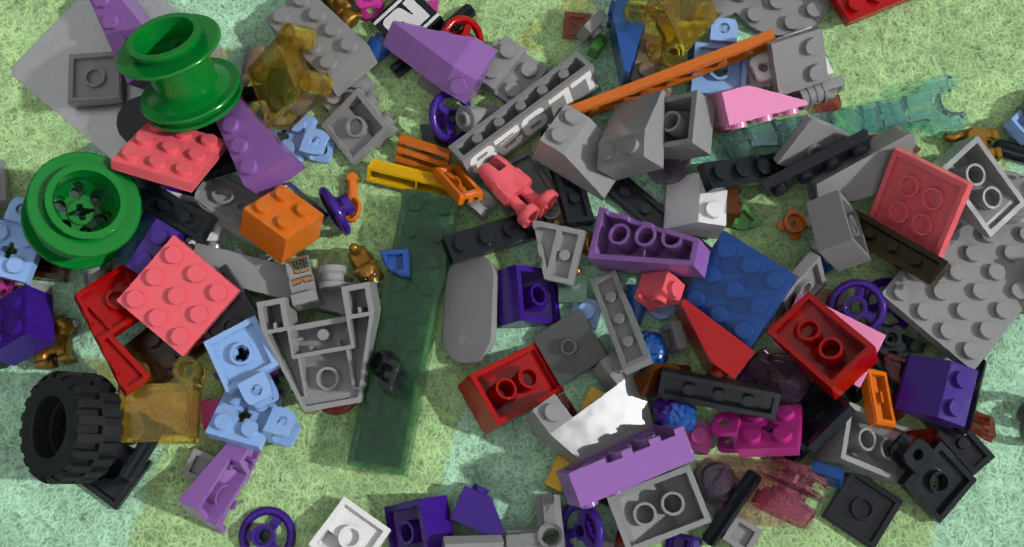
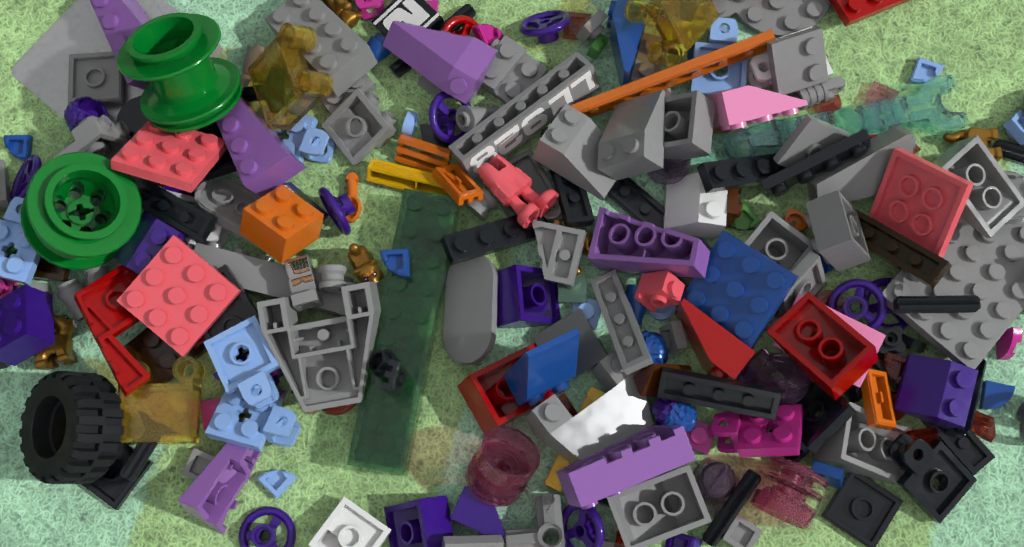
(19, 145): none -> blue tile
(25, 175): none -> dark purple piece
(66, 294): none -> light grey cone
(81, 109): none -> dark purple piece
(98, 137): none -> light grey plate
(277, 481): none -> light blue tile
(410, 123): none -> light blue tile
(486, 33): none -> dark pink tile
(502, 466): none -> clear pink wheel
(544, 369): none -> blue slope
(545, 25): none -> dark purple piece
(780, 241): none -> light grey brick
(880, 92): none -> tile
(924, 70): none -> light blue tile
(937, 304): none -> black axle
(995, 395): none -> blue tile
(1007, 343): none -> dark pink tile

